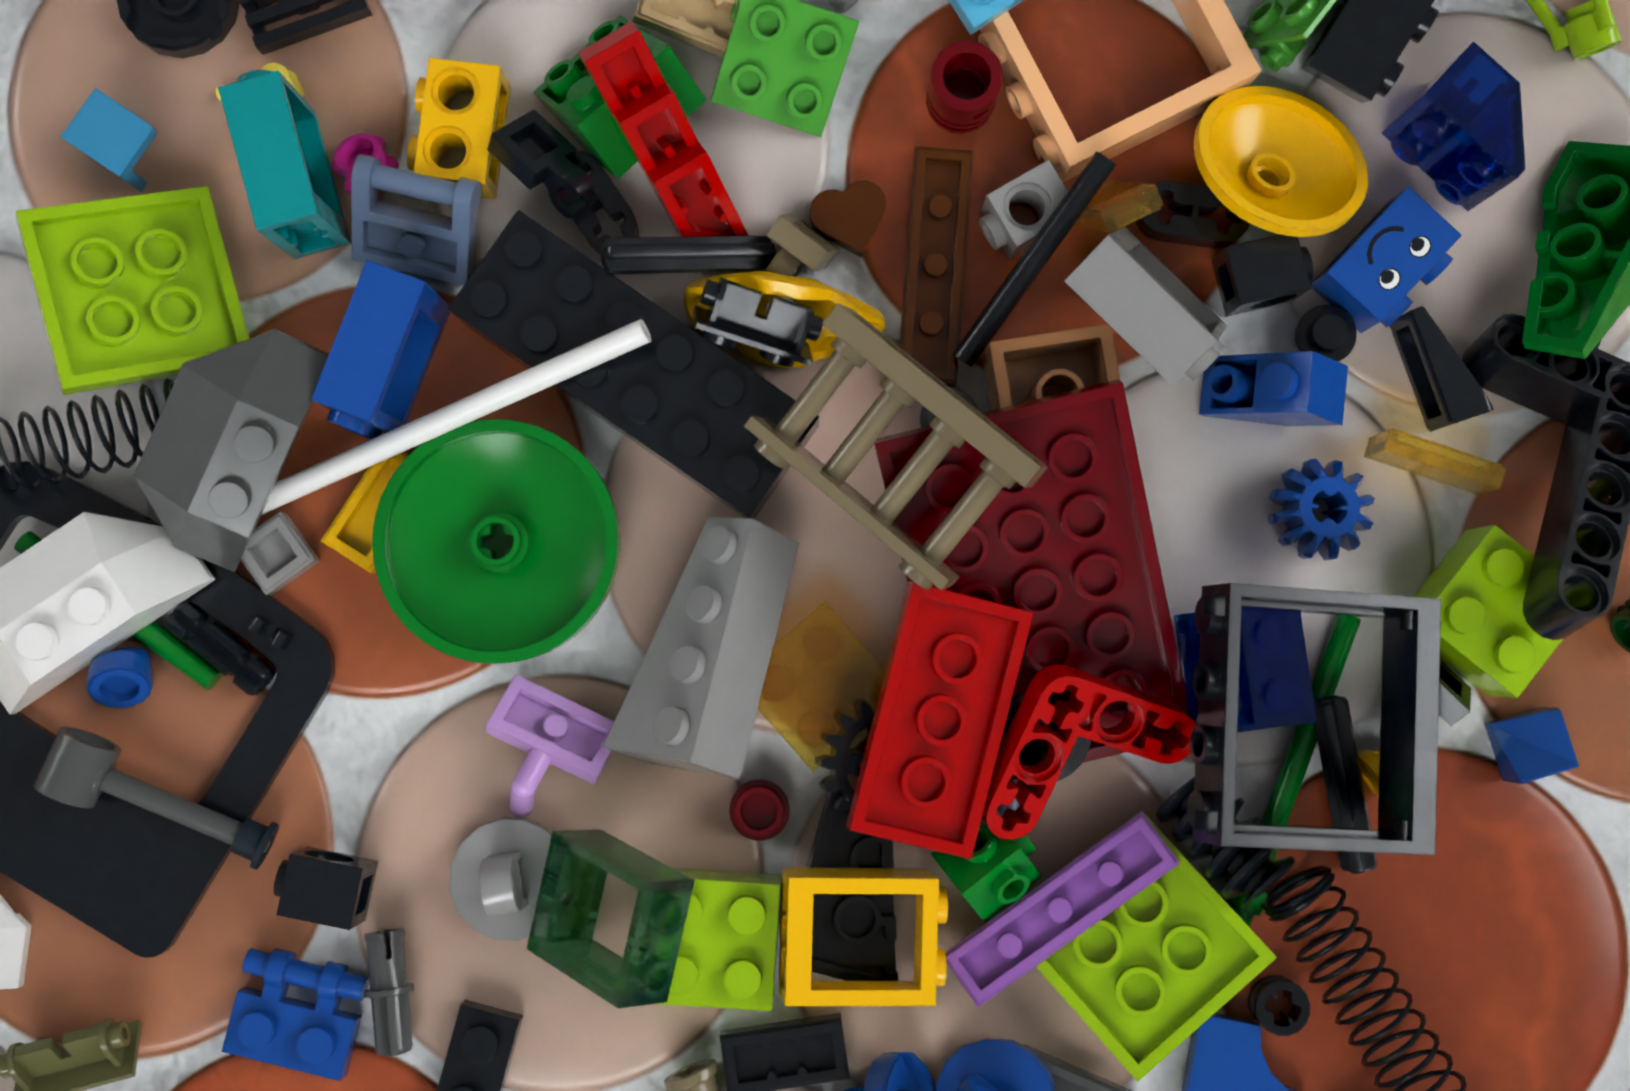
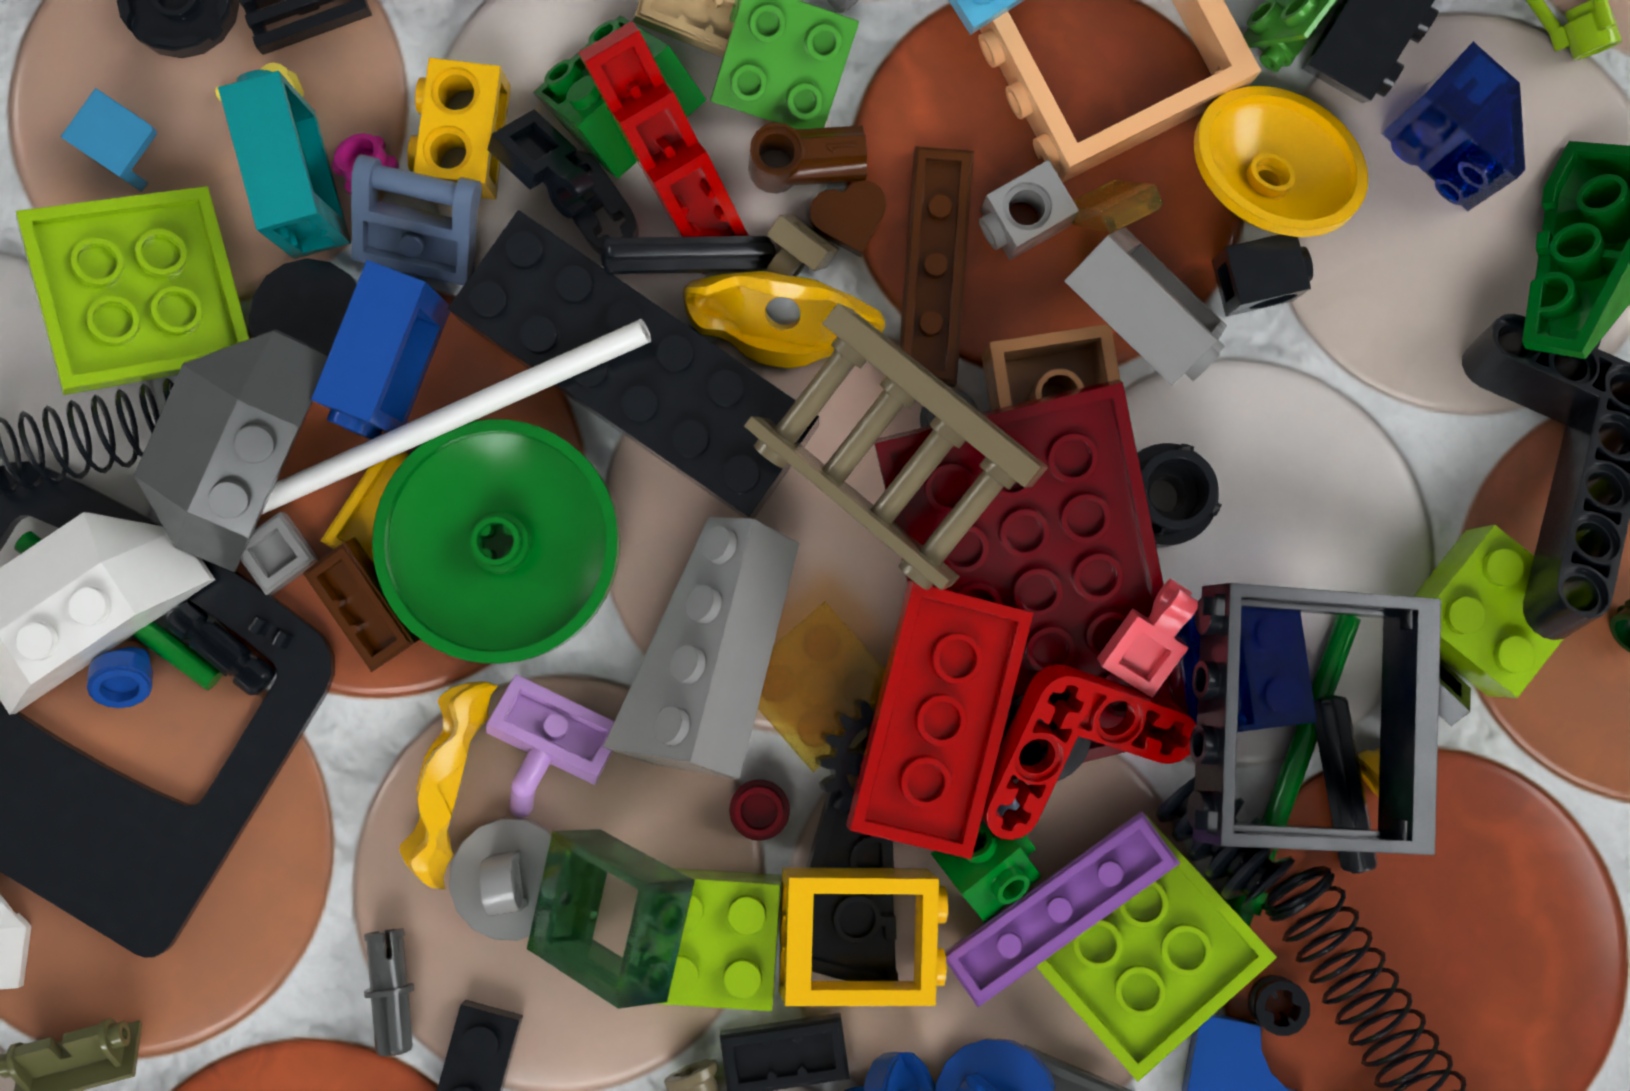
(84, 767): dark grey piece -> none
(290, 1030): blue plate -> none
(303, 301): none -> black tile
(325, 887): black brick -> none
(355, 599): none -> reddish brown plate
(428, 846): none -> yellow piece
(734, 320): black hinge -> none
(814, 153): none -> reddish brown piece
(964, 87): dark red piece -> none
(1034, 258): black bar -> none
(1147, 648): none -> coral plate
(1189, 228): black beam -> none
(1195, 490): none -> black piece
(1275, 389): blue slope -> none
(1326, 332): black plate -> none
(1343, 509): blue gear -> none
(1386, 260): blue brick -> none
(1435, 461): clear yellow tile -> none
(1436, 372): black slope -> none
(1531, 745): blue slope -> none

